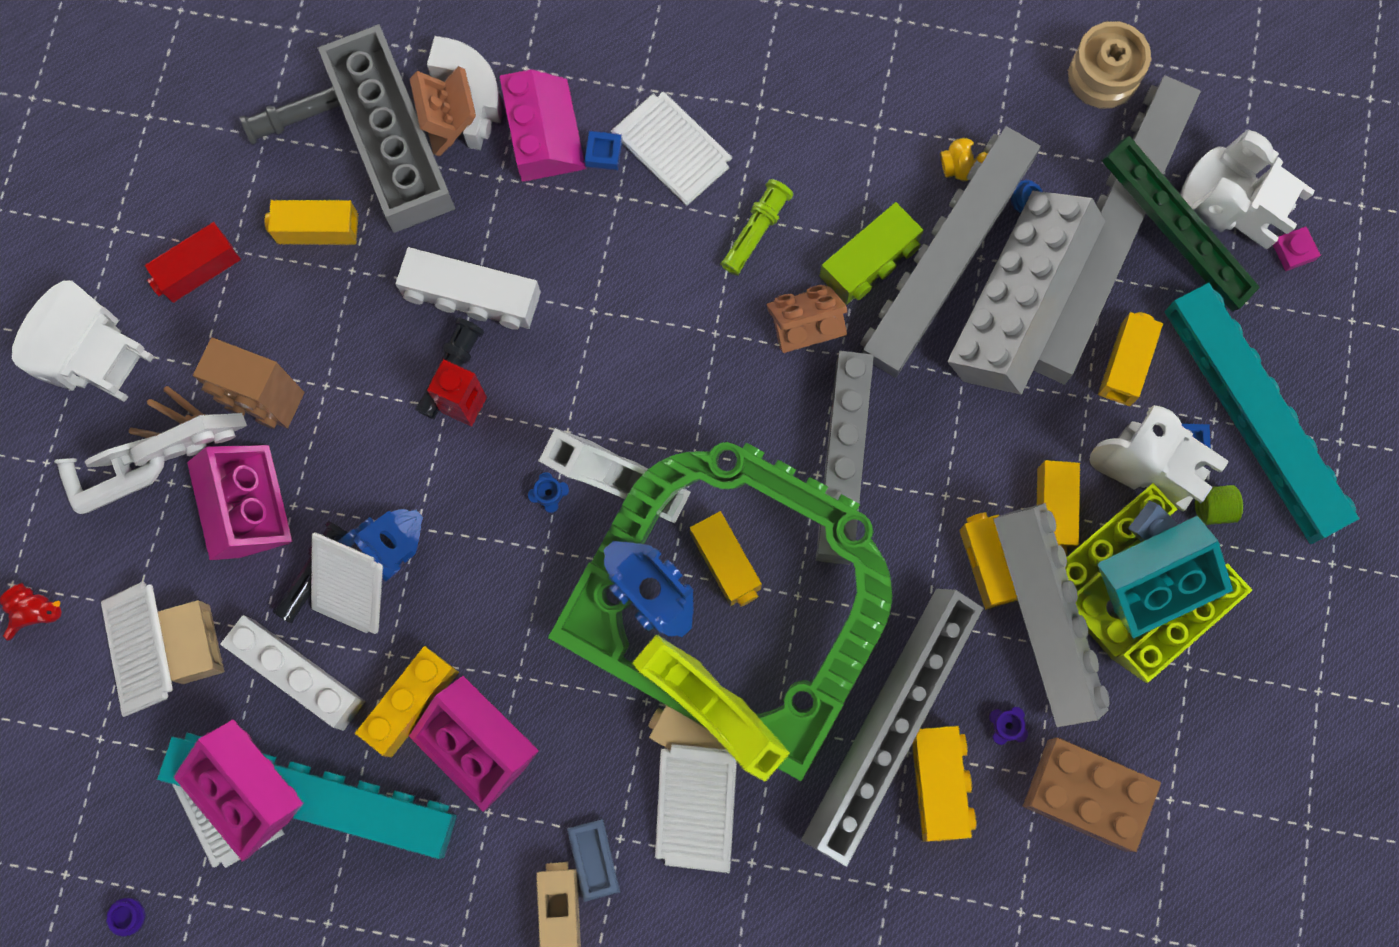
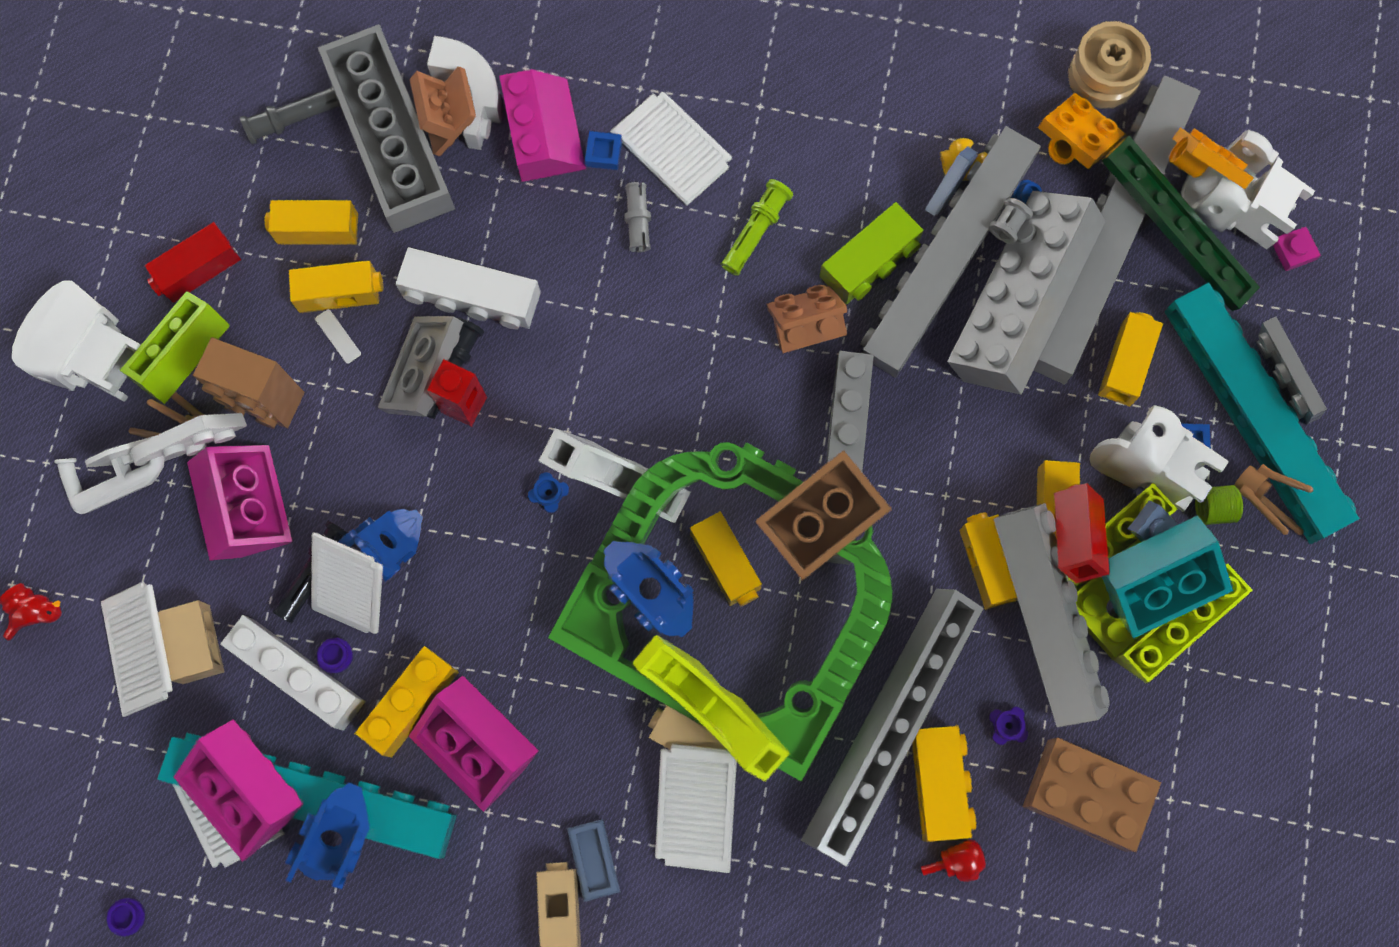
(174, 347): none -> lime brick
(334, 655): none -> dark purple plate
(335, 286): none -> yellow brick
(338, 336): none -> white sticker
(341, 812): none -> blue piece
(423, 351): none -> light grey plate
(637, 217): none -> light grey pin
(823, 515): none -> medium nougat brick
(951, 181): none -> sand blue tile
(962, 860): none -> red piece
(1010, 220): none -> light grey bush
(1081, 533): none -> red brick
(1083, 128): none -> light orange plate
(1197, 152): none -> light orange plate
(1254, 486): none -> medium nougat plant
(1290, 371): none -> light grey plate

